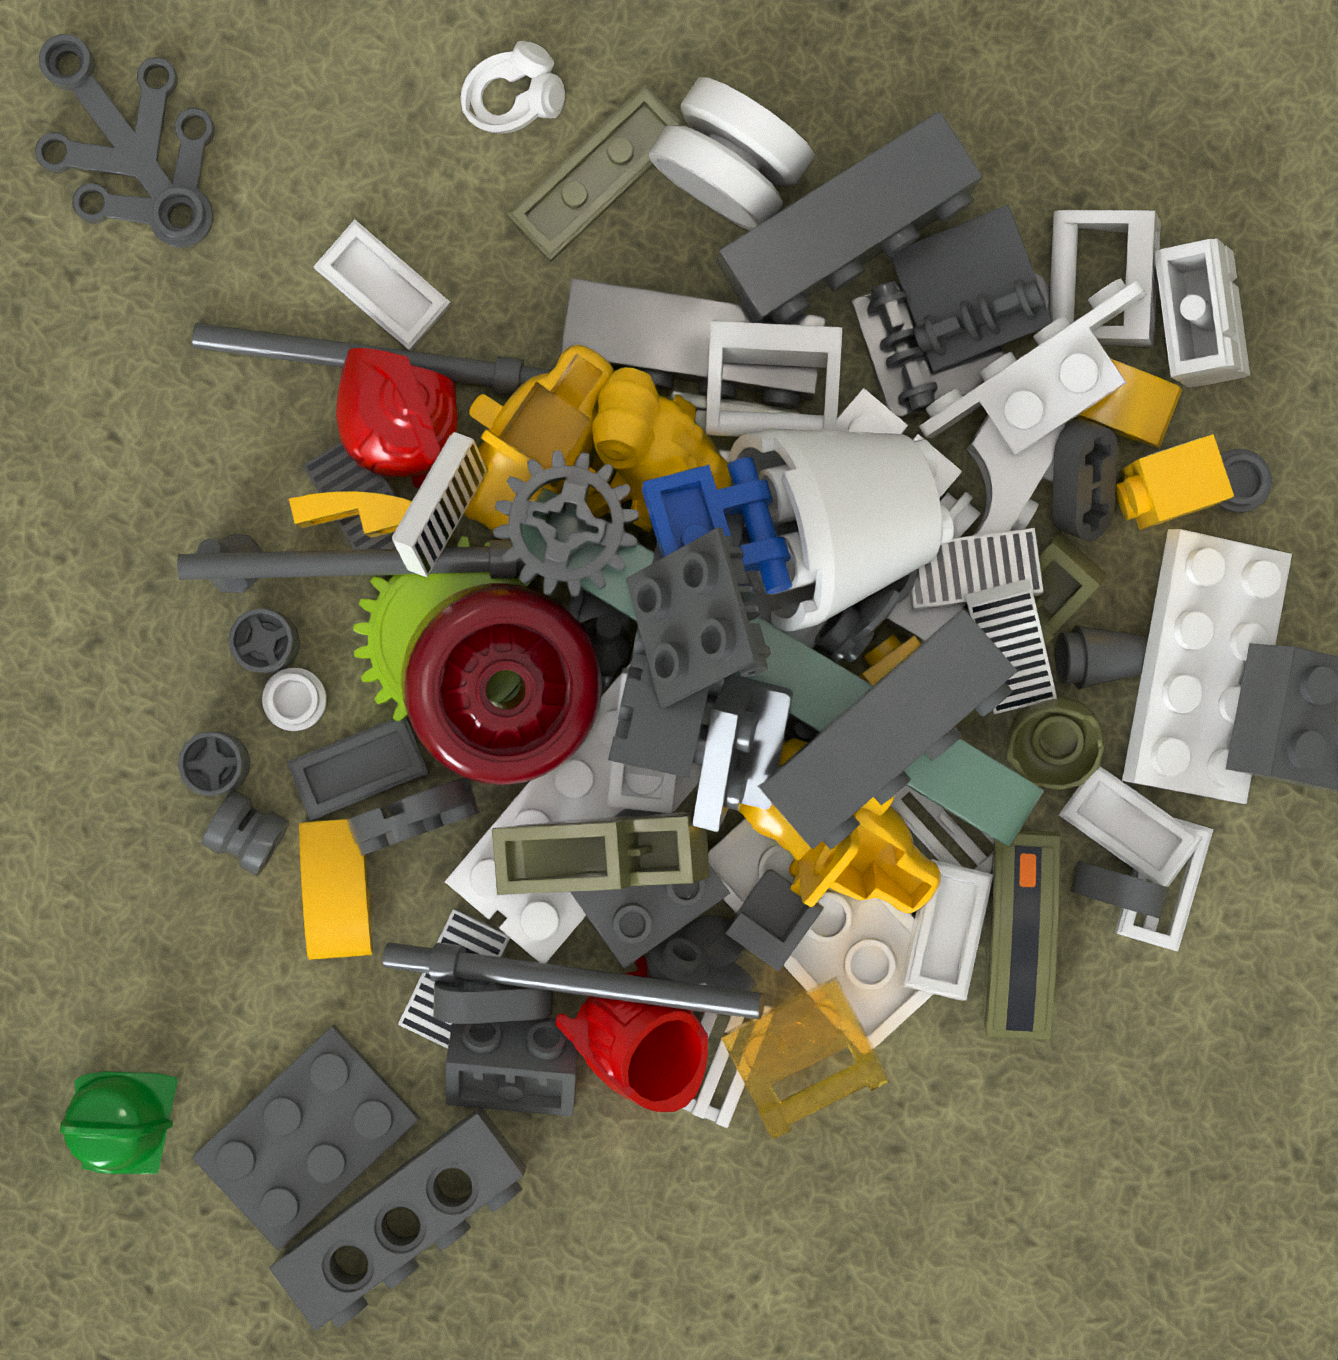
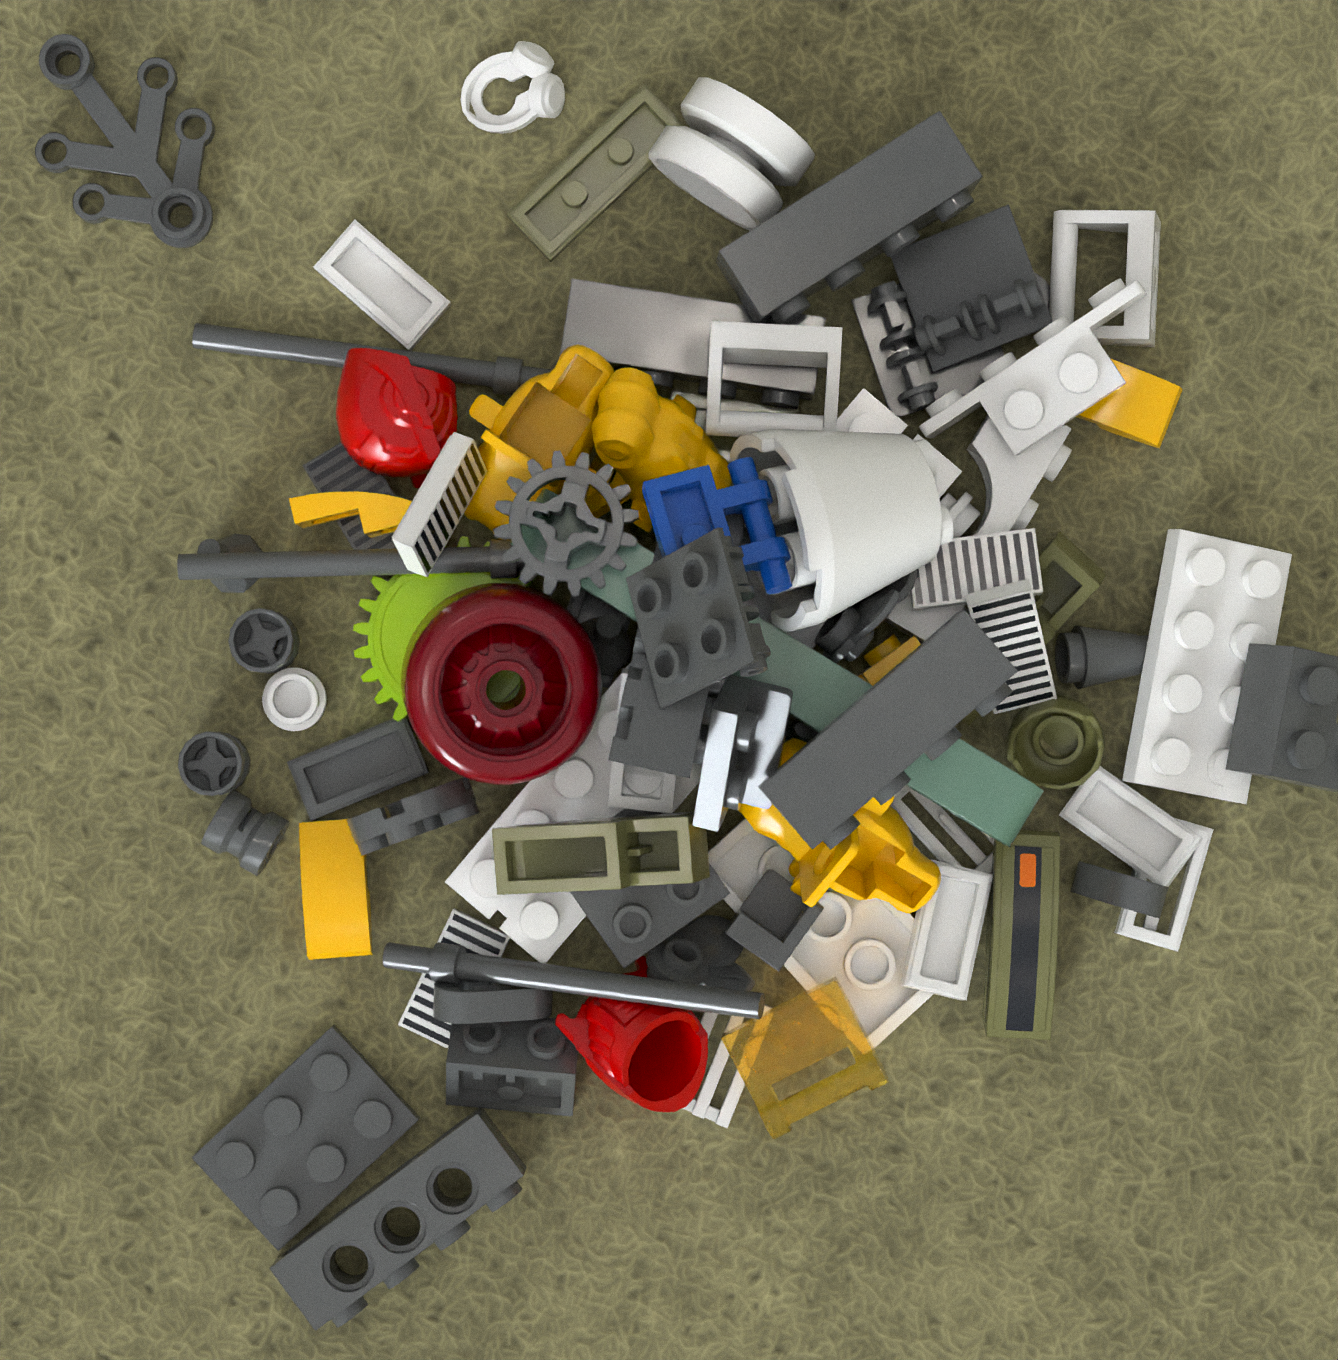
(119, 1121): green piece -> none
(1084, 479): dark grey beam -> none
(1173, 483): yellow brick -> none
(1202, 313): white brick -> none
(1248, 478): dark grey plate -> none

